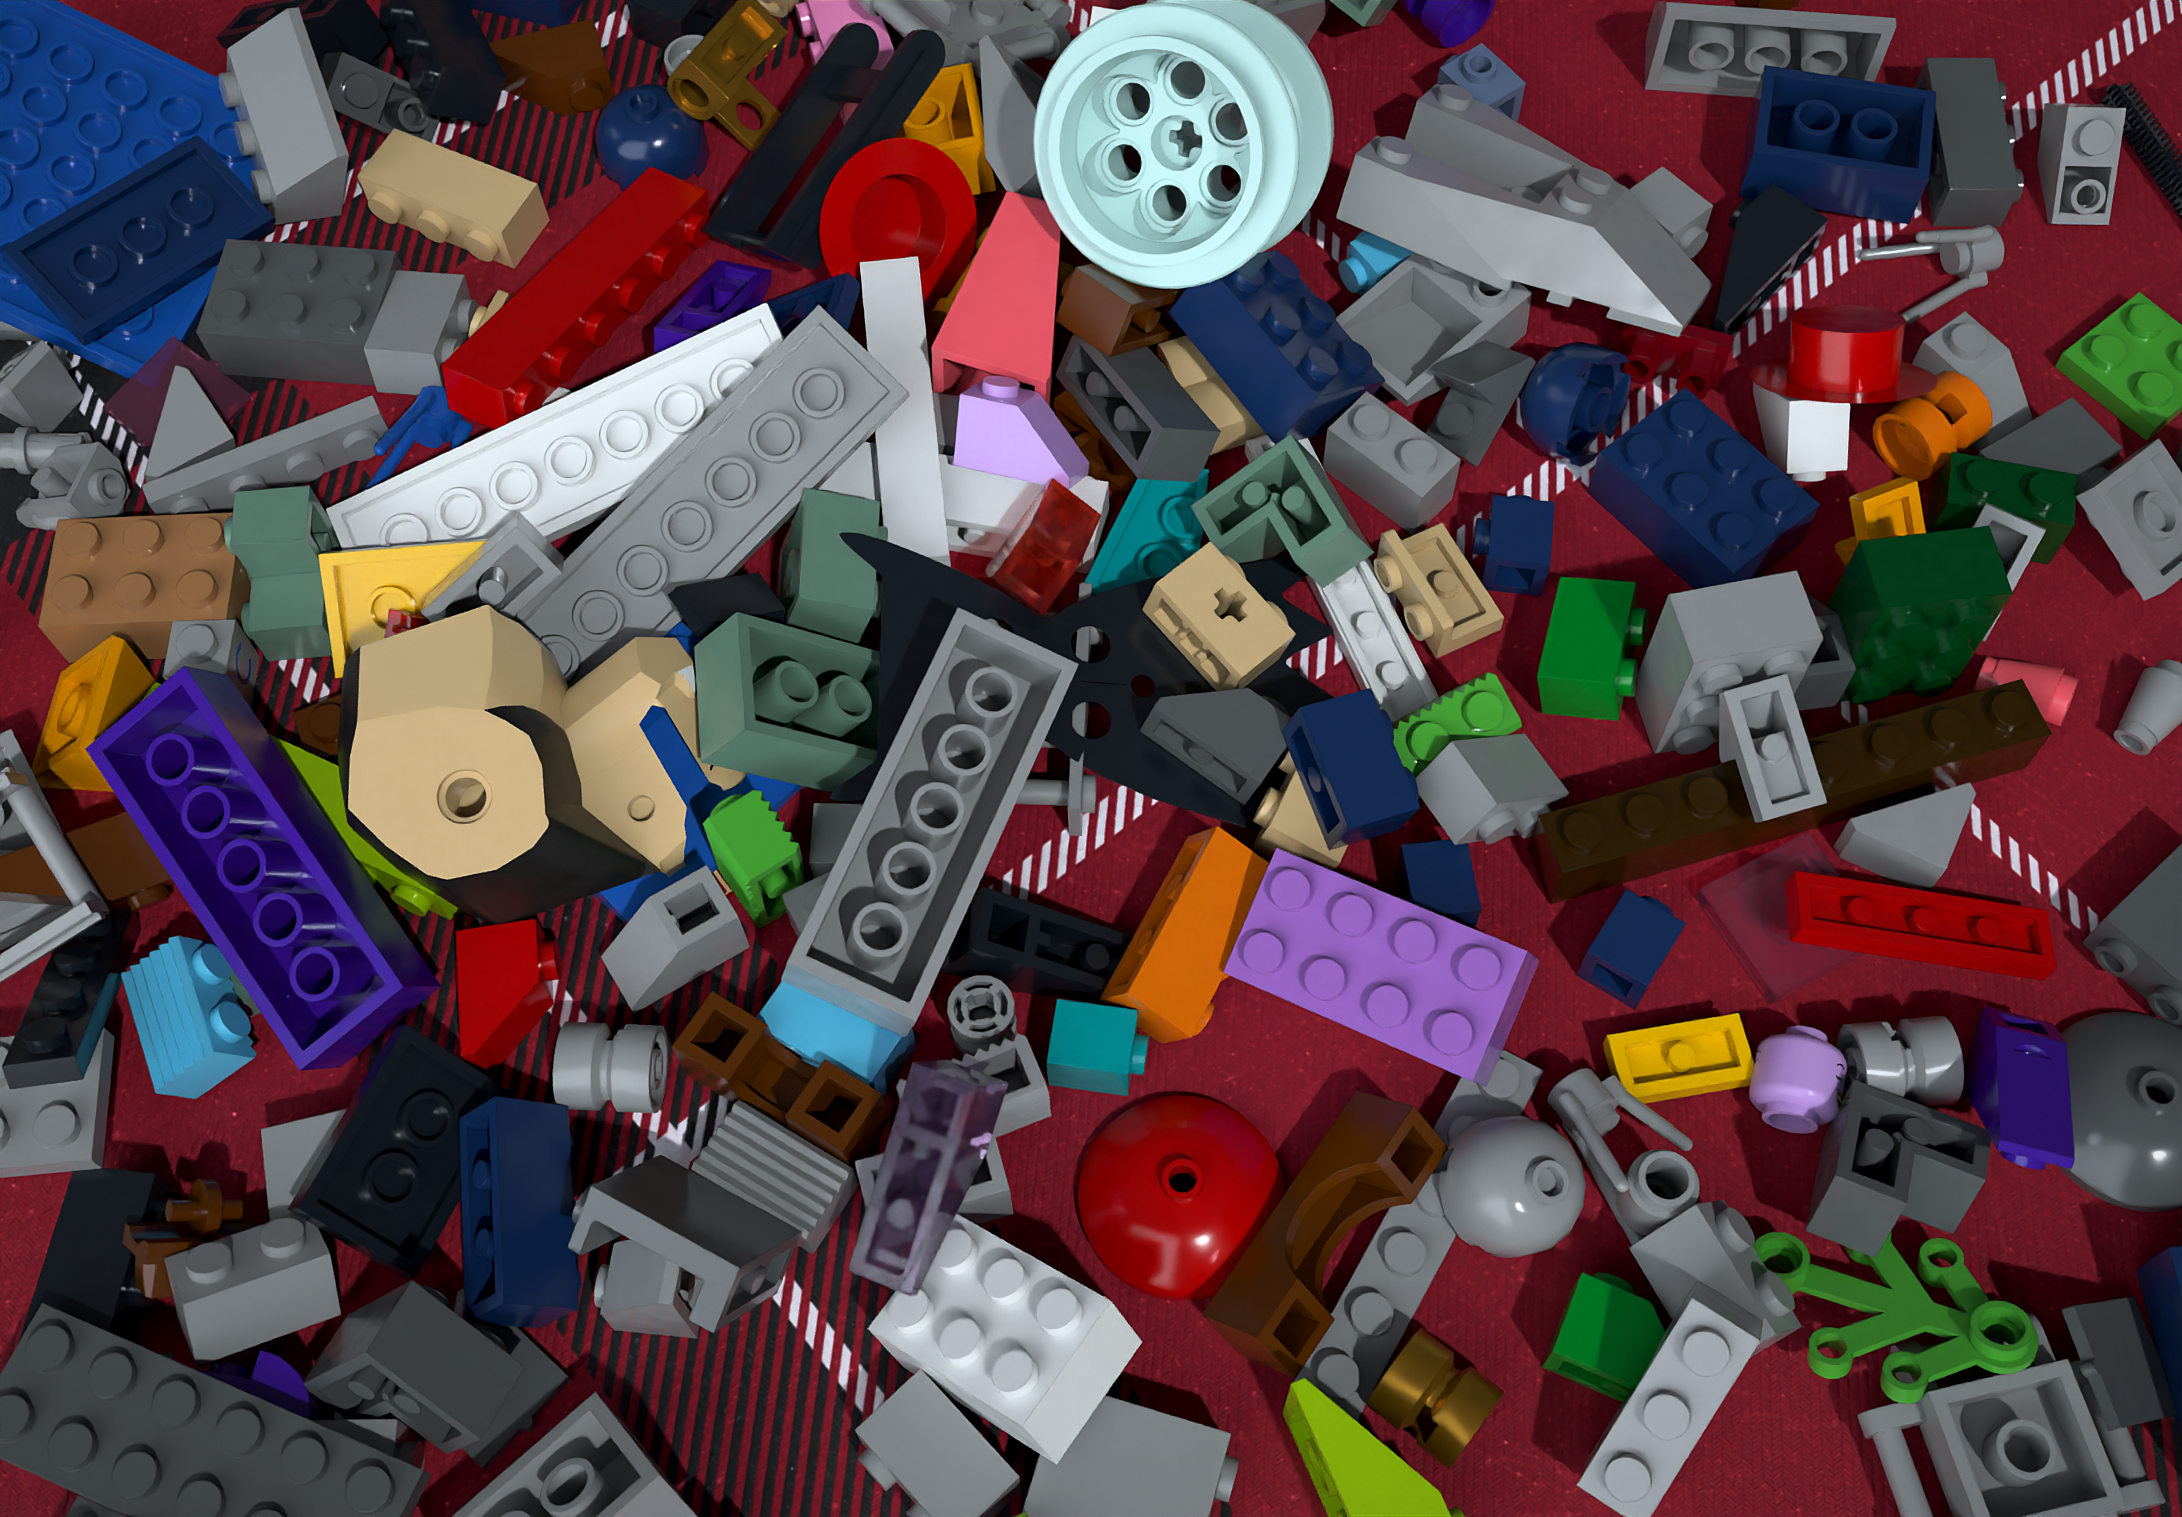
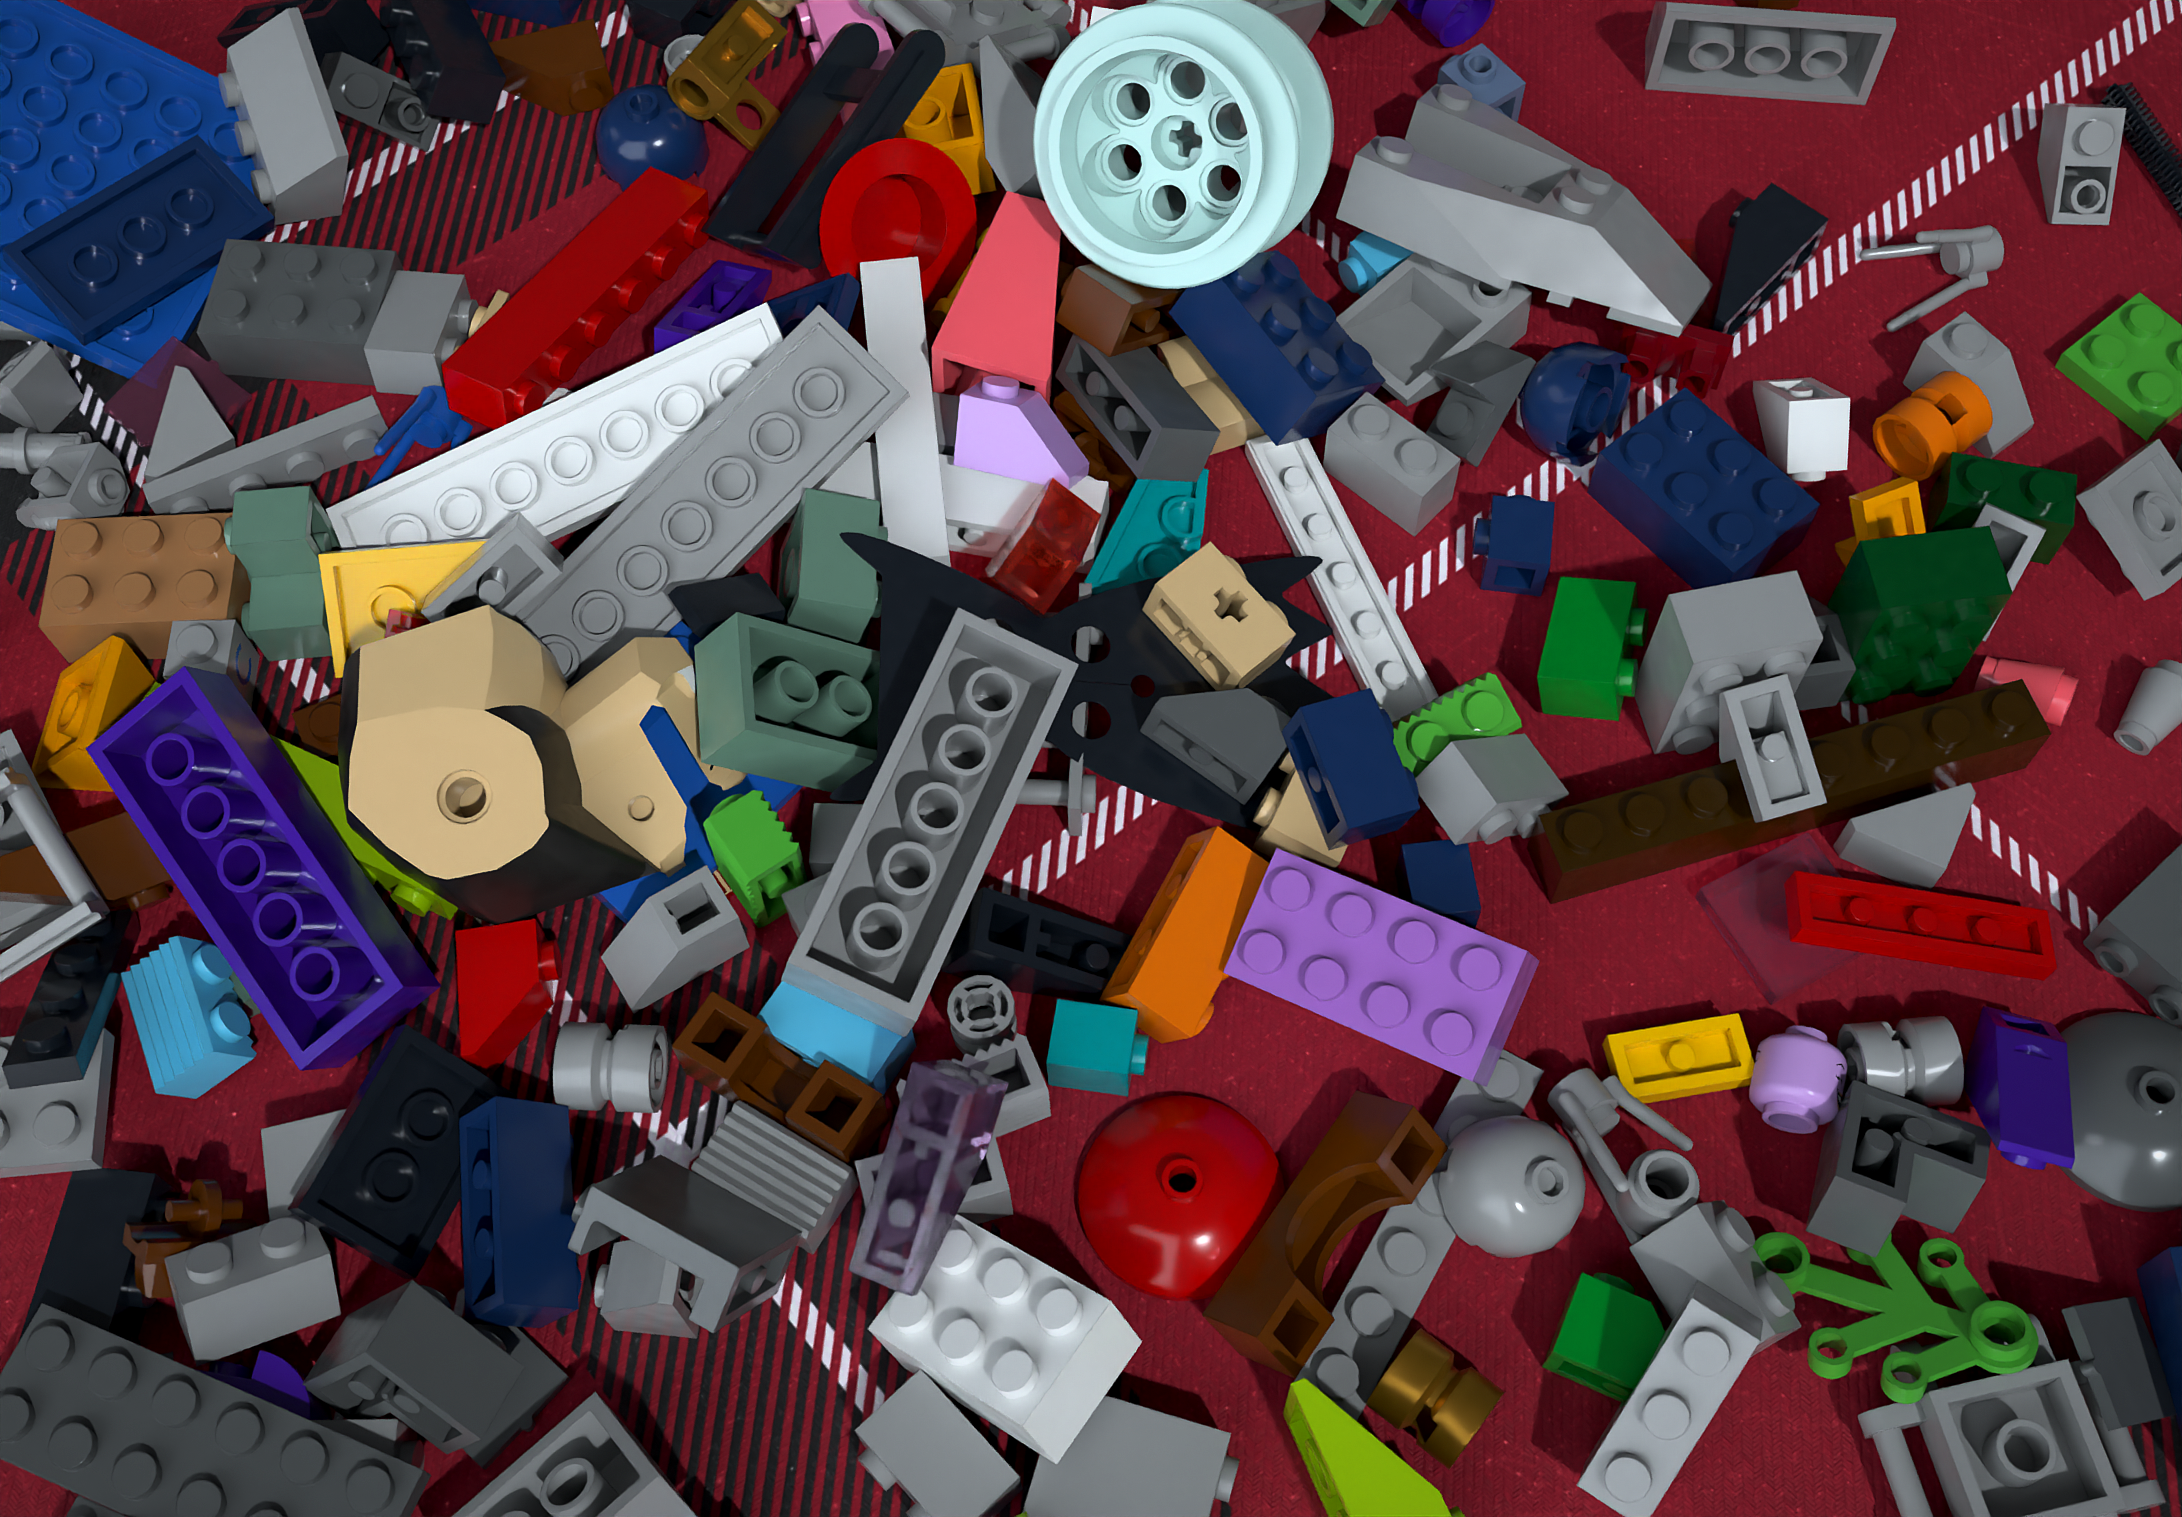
(453, 198): tan brick -> none
(1280, 505): sand green brick -> none
(1437, 589): tan bracket -> none
(1631, 948): dark blue brick -> none
(1676, 209): light grey brick -> none
(1839, 143): dark blue brick -> none
(1845, 358): red hose -> none
(1972, 145): dark grey brick -> none
(2060, 441): dark grey slope -> none

